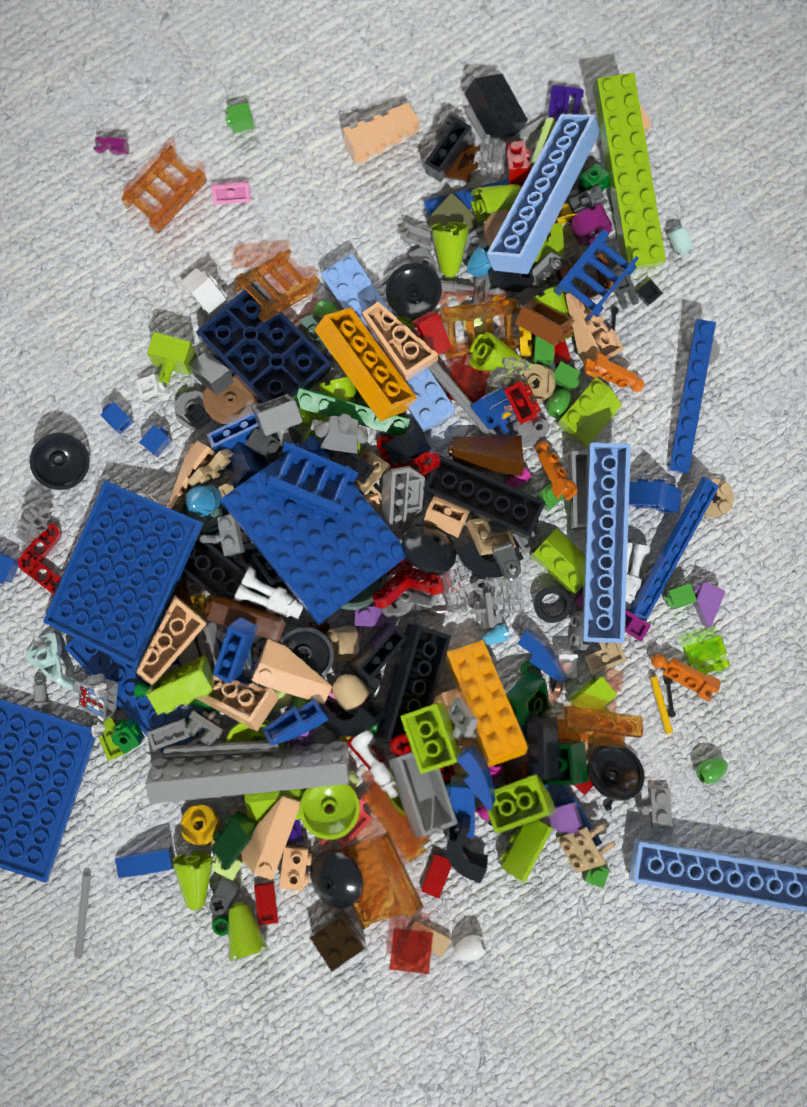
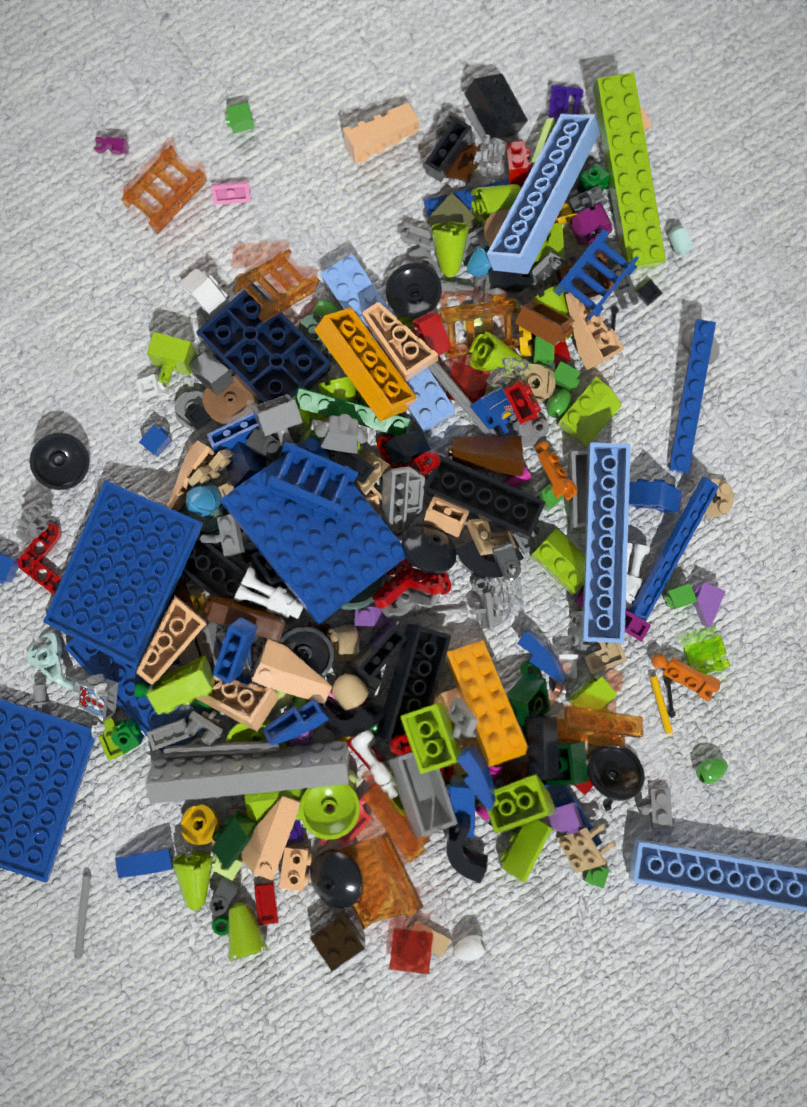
(116, 417): blue brick -> none
(436, 876): red tile -> none
(453, 593): clear plate -> none
(496, 635): medium azure cone -> none
(526, 131): light grey bar -> none
(566, 600): black tyre -> none
(613, 373): orange plate -> none

